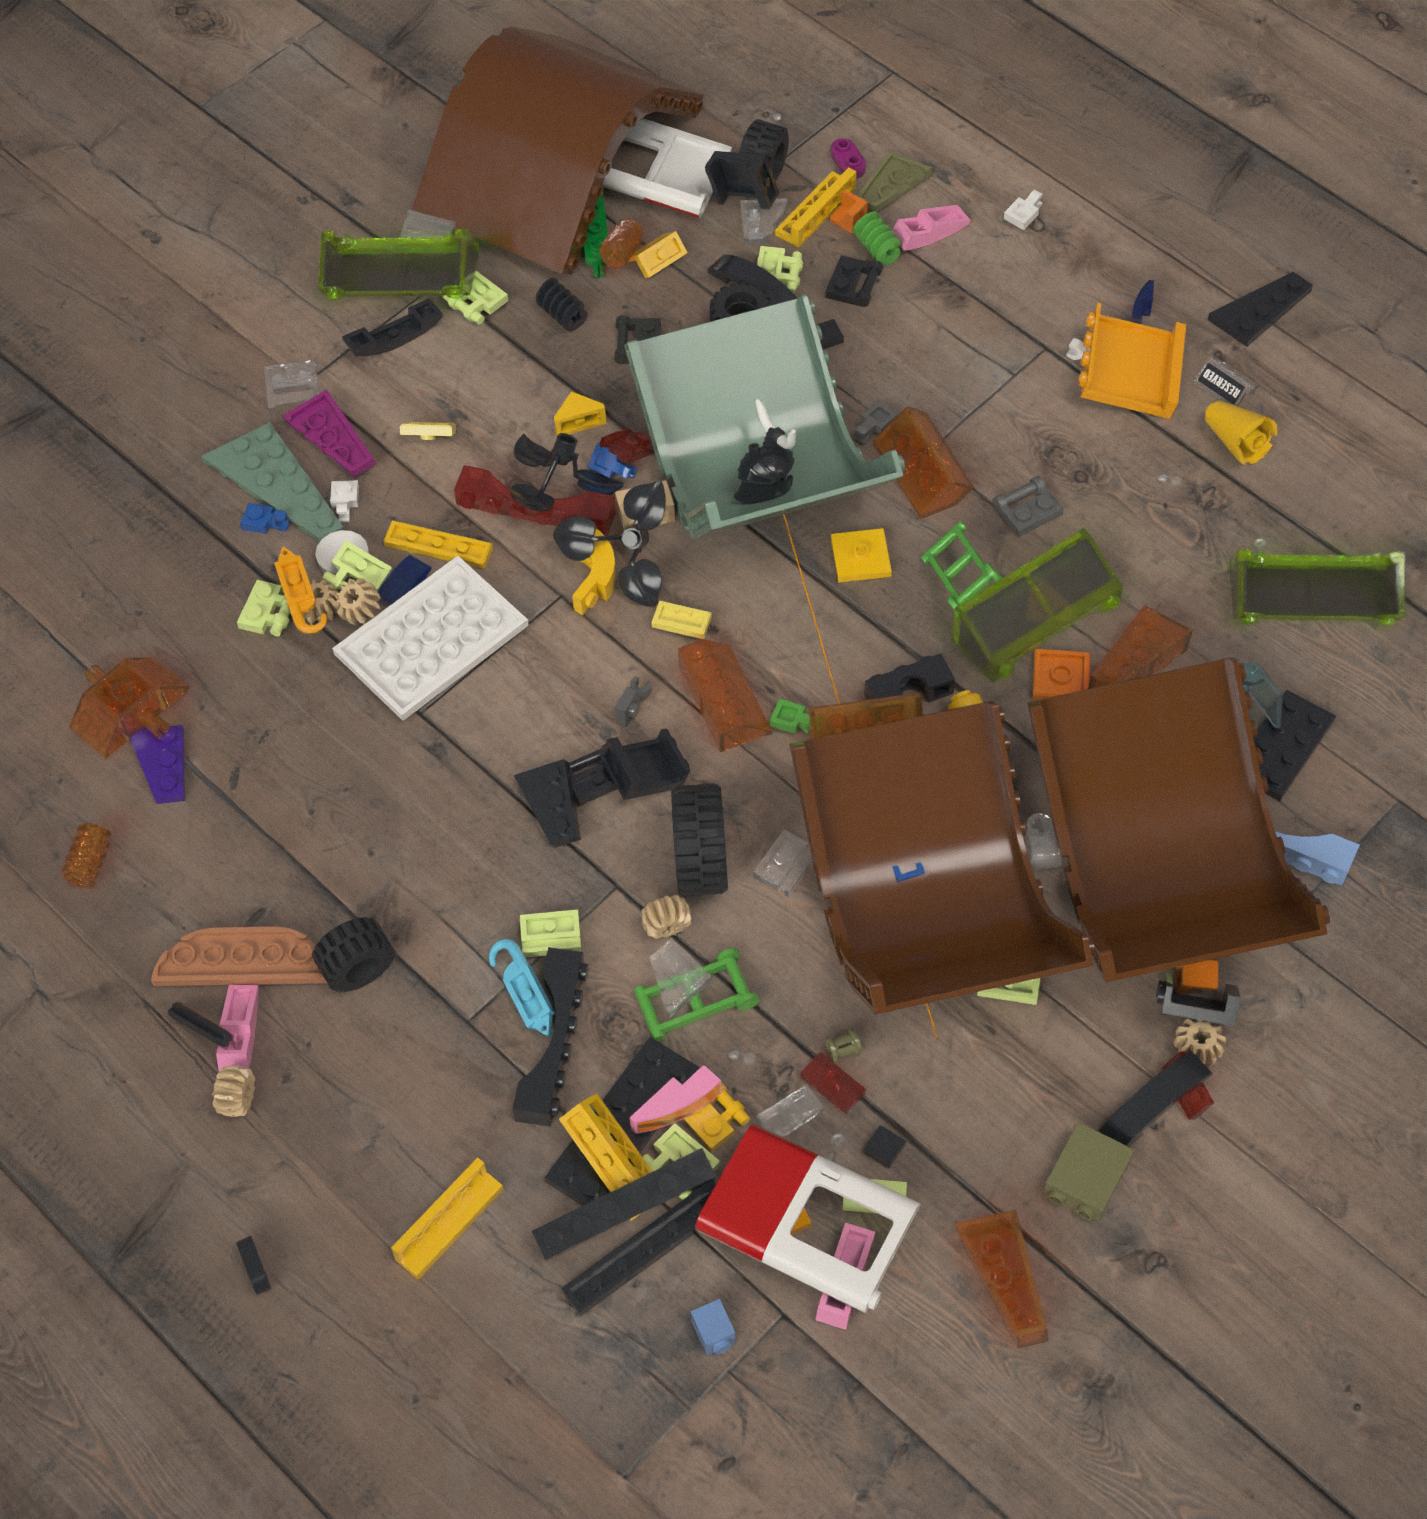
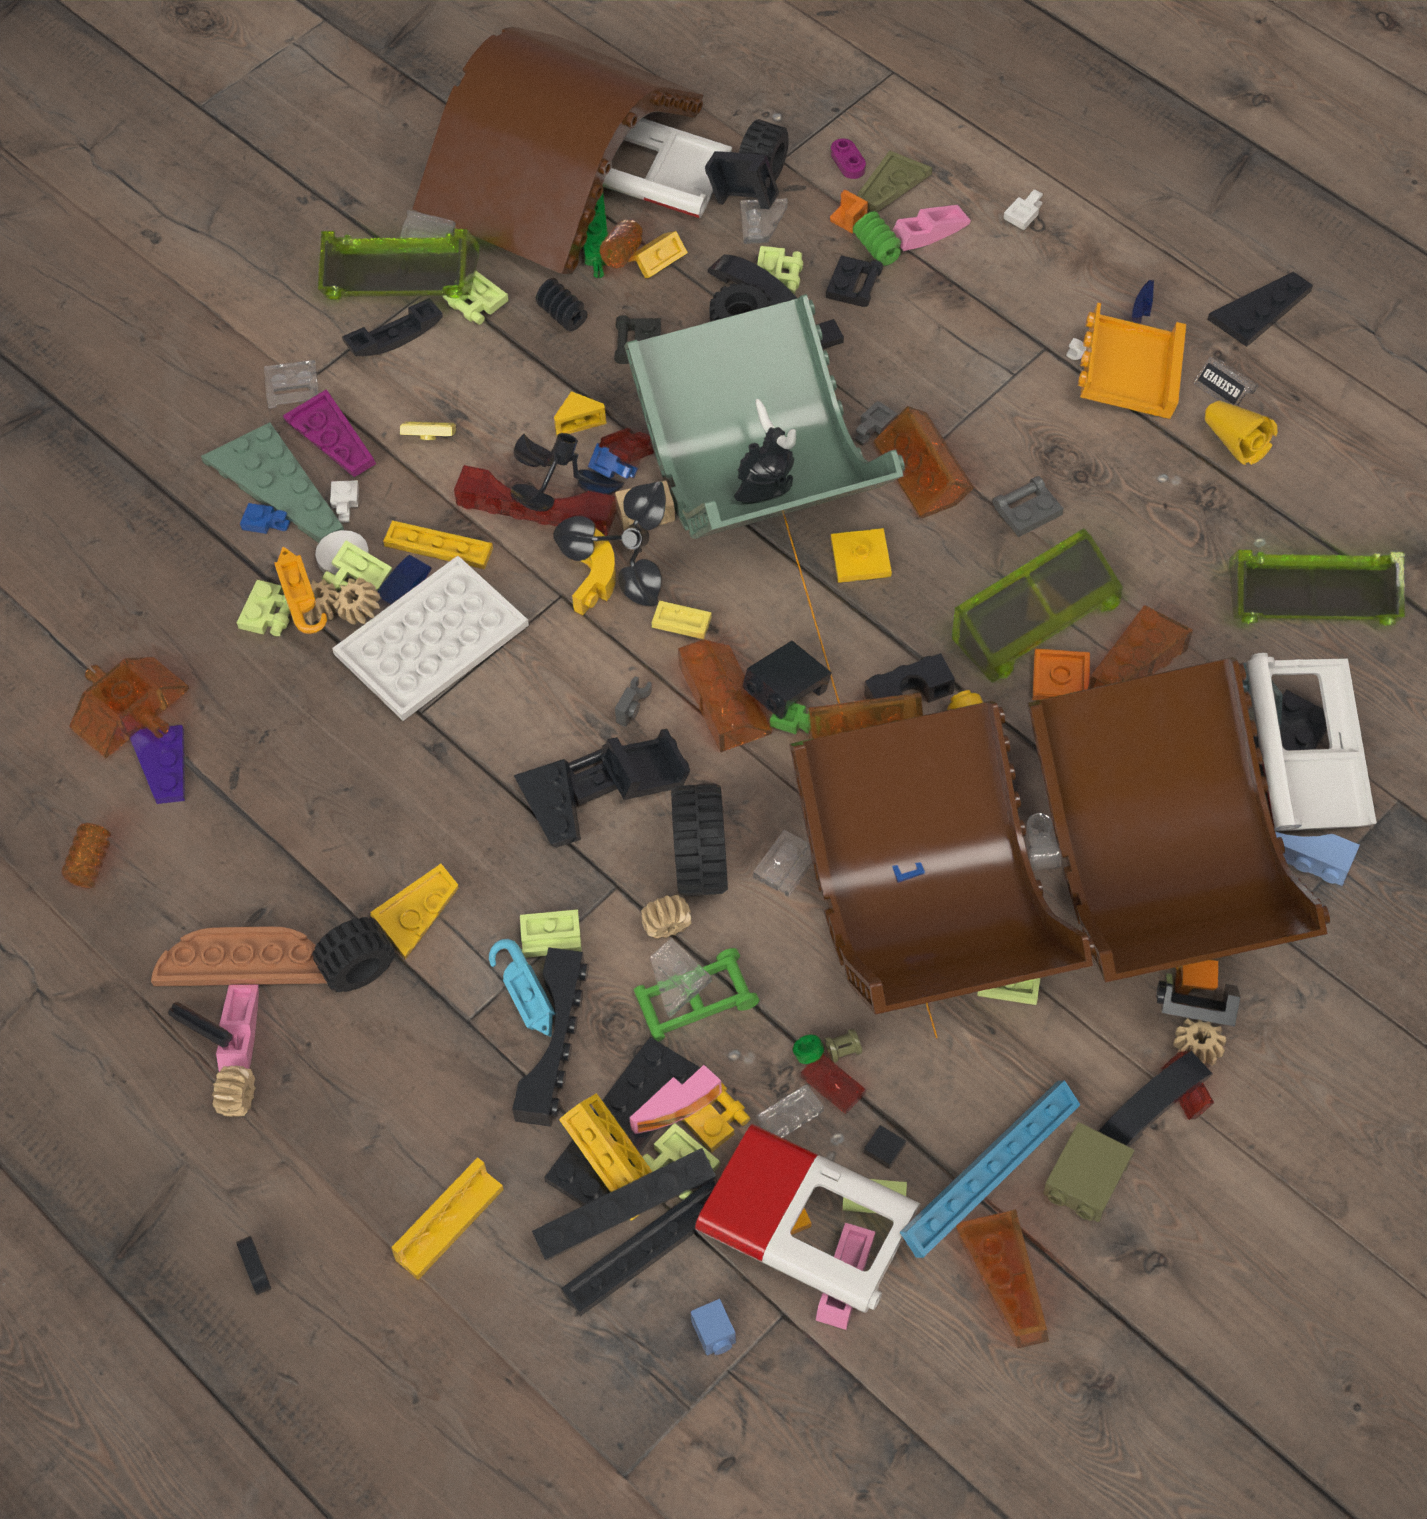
(415, 908): none -> yellow wing
(785, 678): none -> black panel
(808, 1049): none -> green tile
(816, 212): yellow fence -> none
(987, 569): bright green piece -> none
(989, 1169): none -> dark azure plate
(1312, 786): none -> white piece

